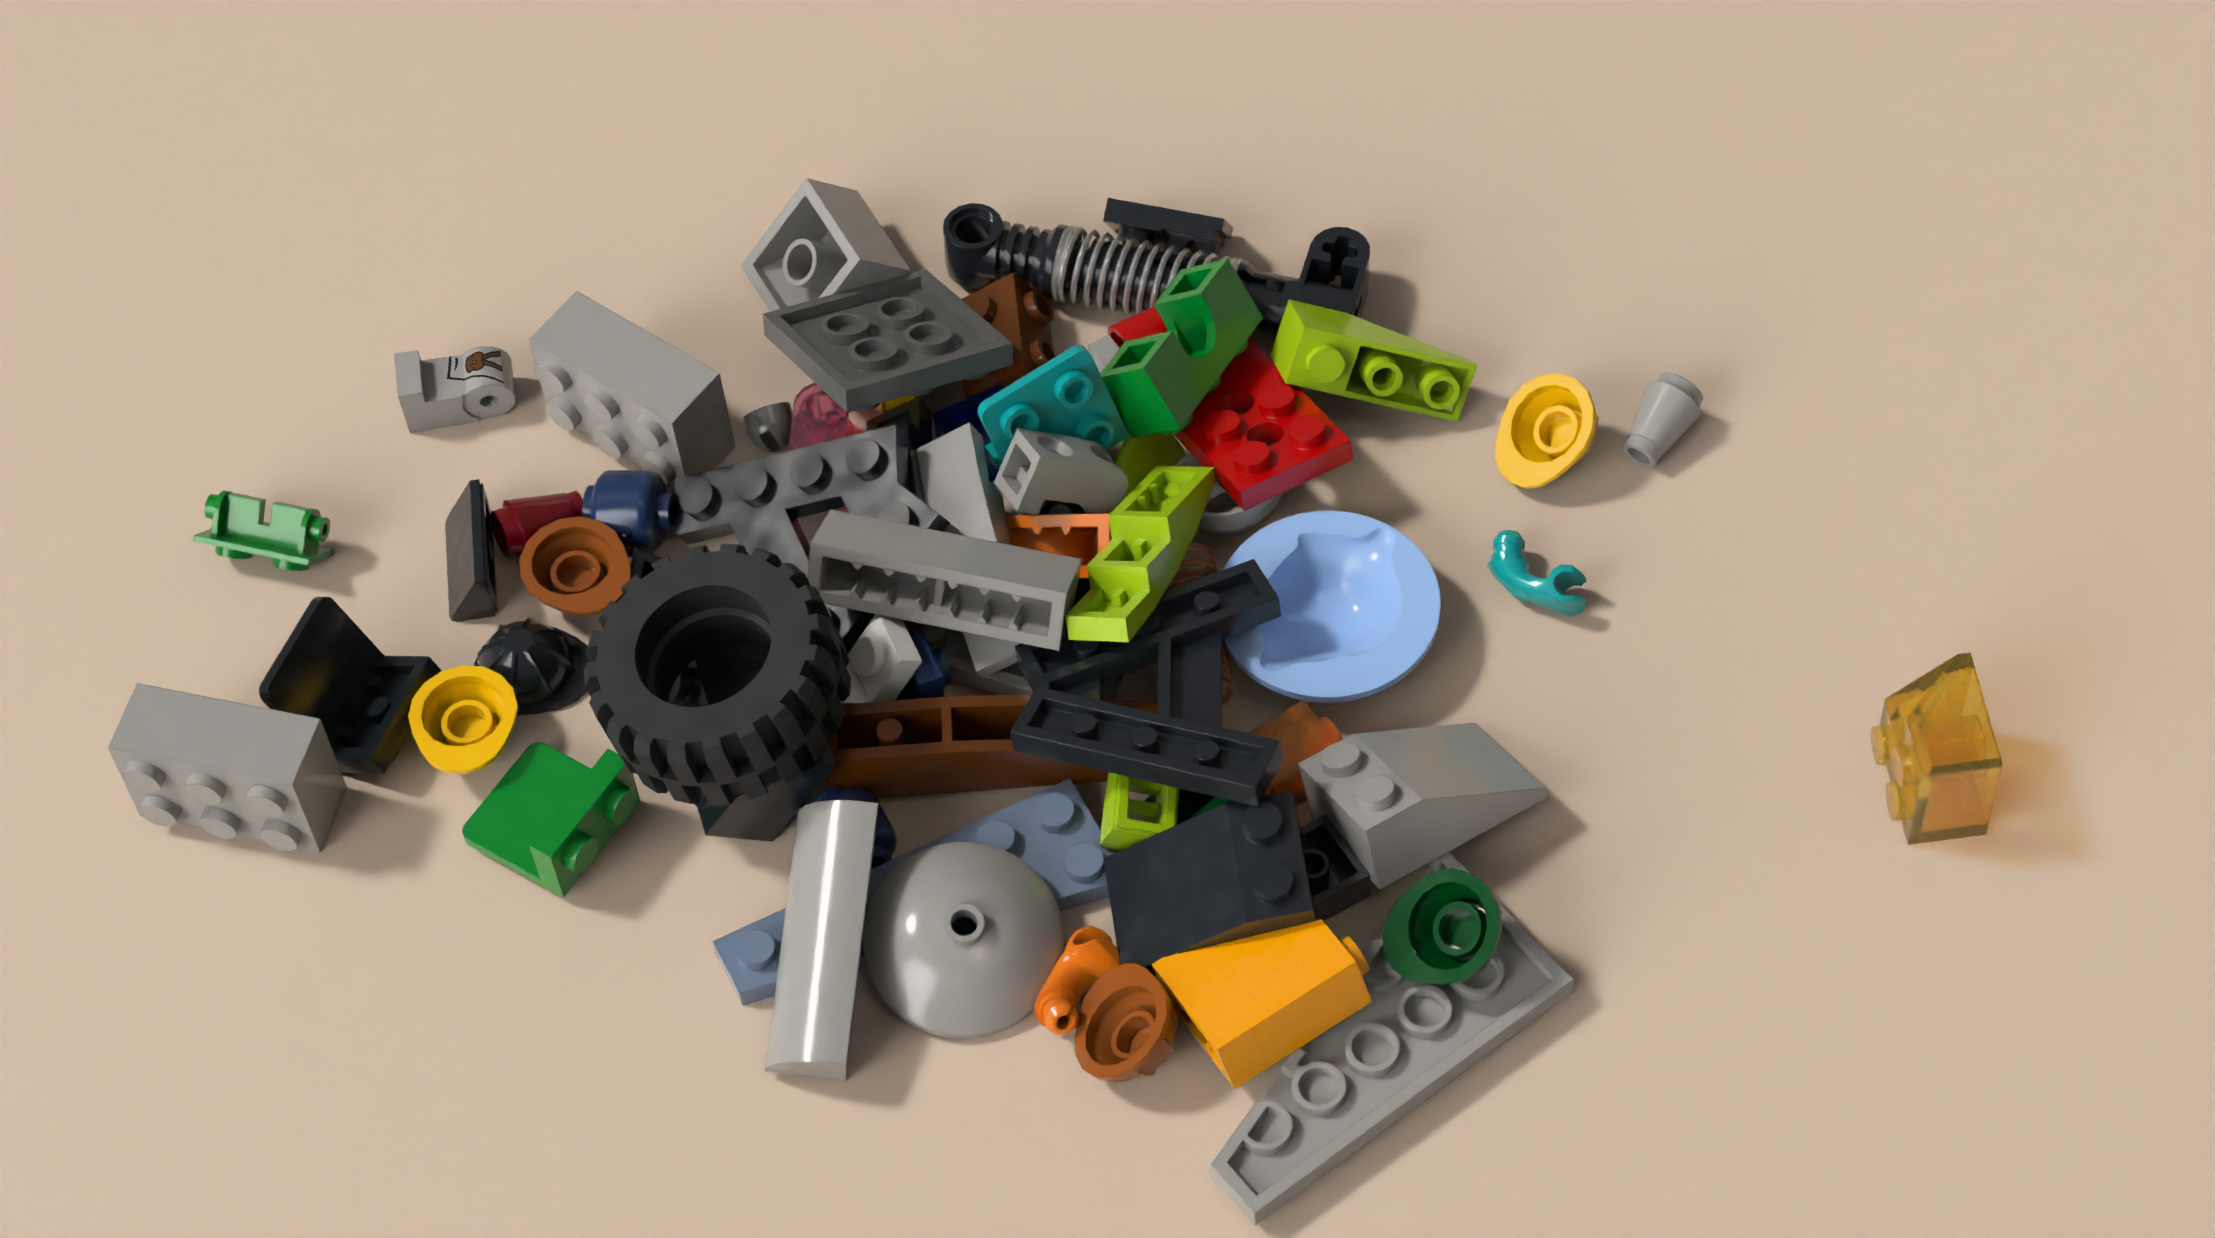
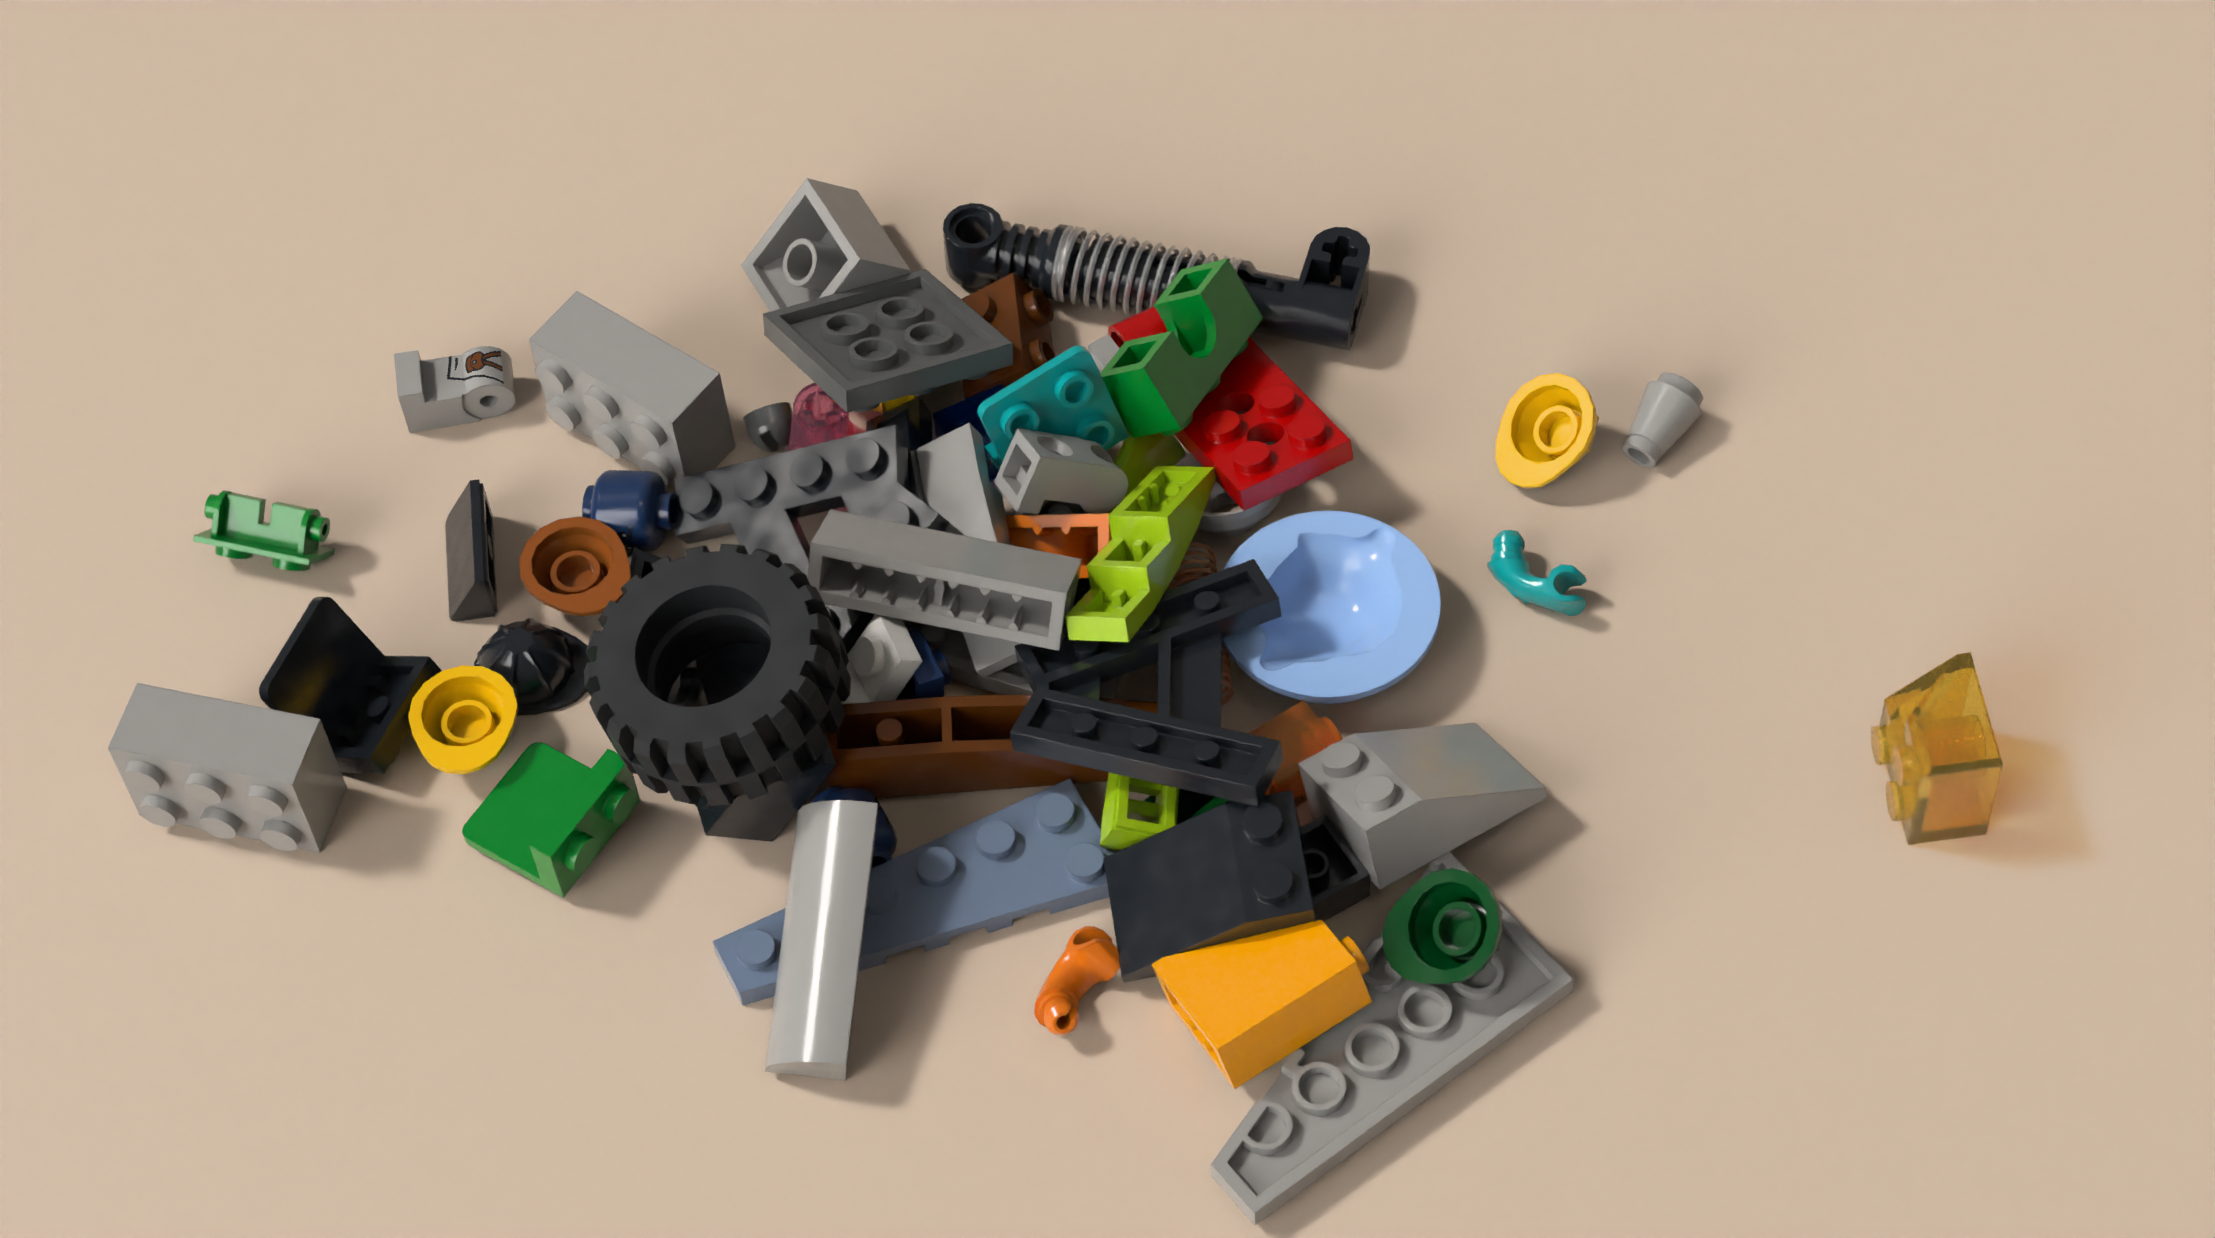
(525, 516): dark red cone -> none
(956, 981): light grey dish -> none
(1125, 1025): dark orange piece -> none
(1177, 226): black plate -> none
(1368, 362): lime slope -> none

